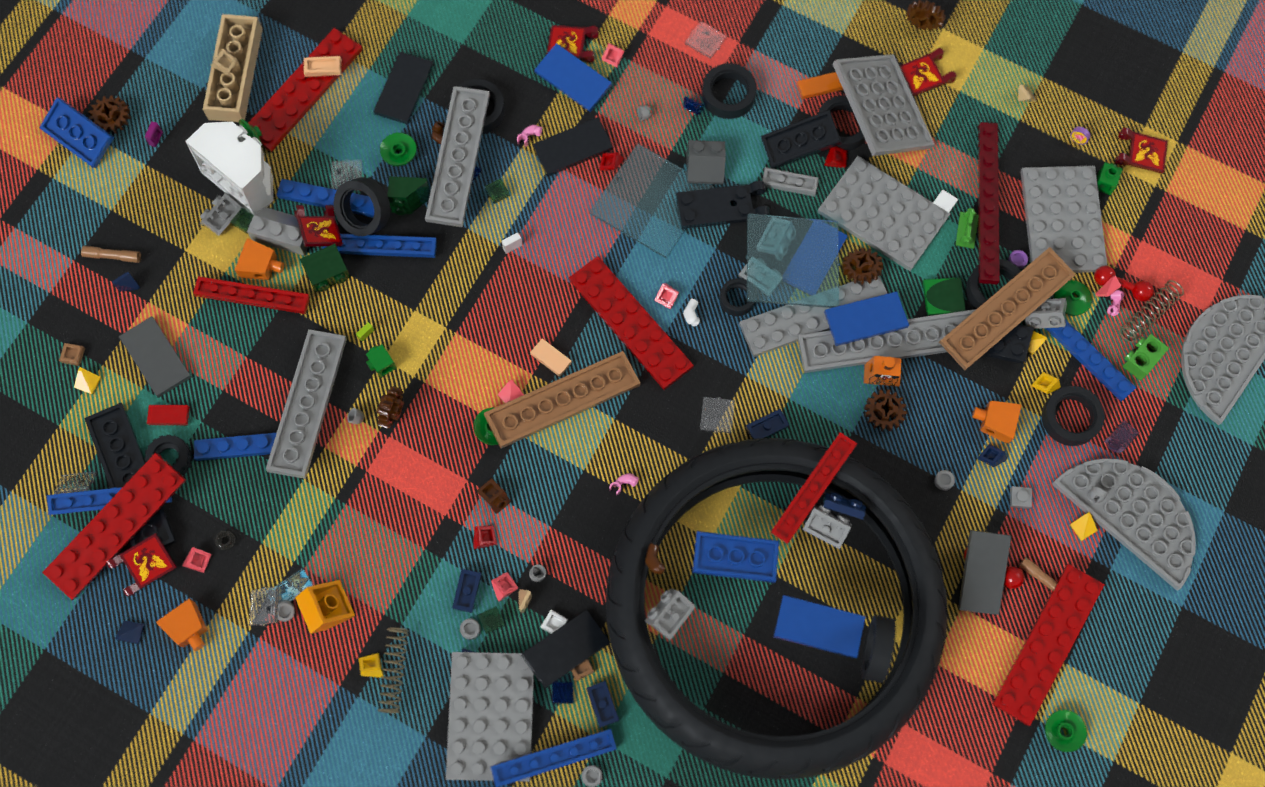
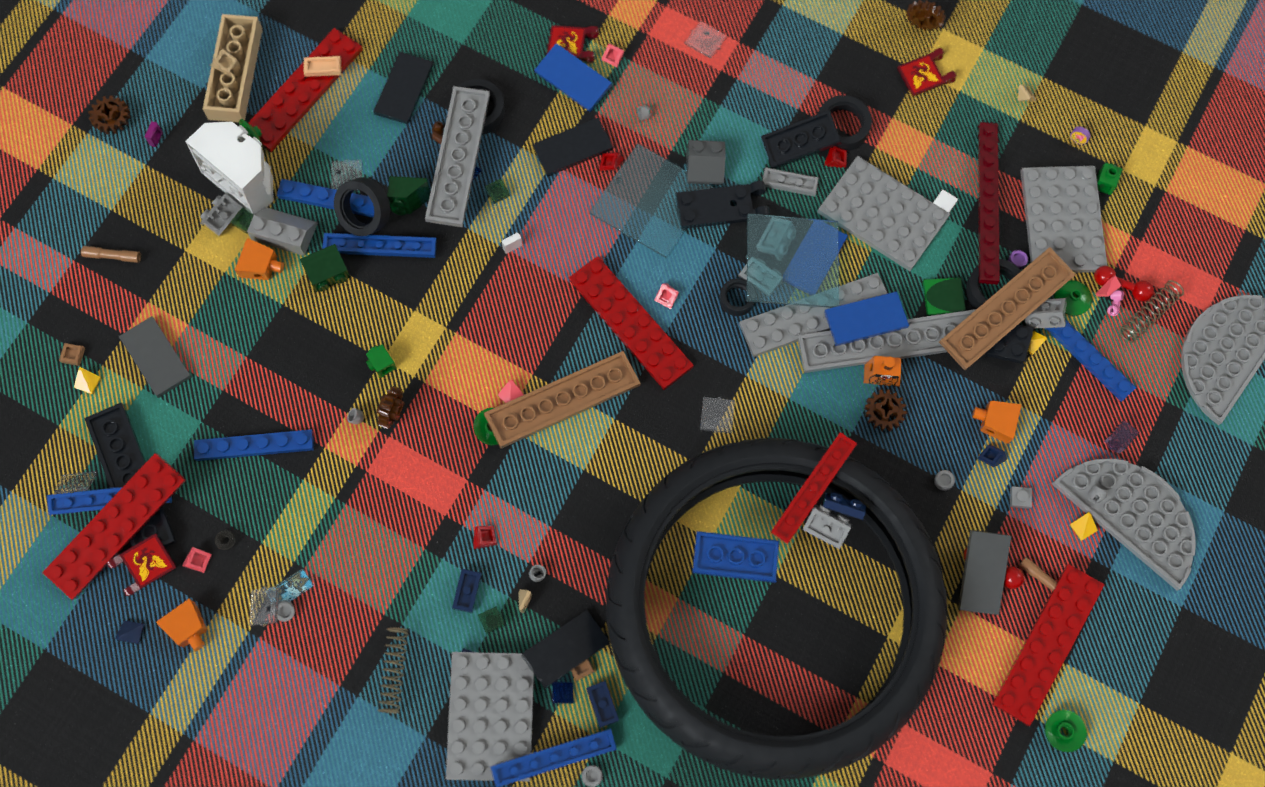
(76, 132): blue tile -> none
(125, 283): dark blue slope -> none
(168, 415): red tile -> none
(174, 442): black tyre -> none
(251, 295): red plate -> none
(306, 404): light grey plate -> none
(318, 229): flag -> none
(324, 606): light orange slope -> none
(365, 331): lime piece -> none
(371, 666): yellow slope -> none
(398, 142): green dish -> none
(470, 629): light grey tile -> none
(494, 495): reddish brown bracket -> none
(503, 586): coral slope -> none
(530, 130): bright pink arm -> none
(550, 357): light nougat tile -> none
(553, 622): white tile -> none
(624, 479): bright pink arm -> none
(652, 561): reddish brown arm -> none
(670, 613): light grey bracket -> none
(689, 313): white arm -> none
(692, 105): clear blue slope -> none
(736, 72): black tyre -> none
(767, 425): dark blue plate -> none
(819, 85): orange tile -> none
(819, 626): blue tile -> none
(862, 265): reddish brown gear -> none
(878, 649): black tyre -> none
(883, 104): light grey plate -> none
(967, 229): bright green hinge -> none
(1046, 383): yellow slope -> none
(1083, 396): black tyre -> none
(1144, 153): flag -> none
(1146, 358): bright green brick -> none

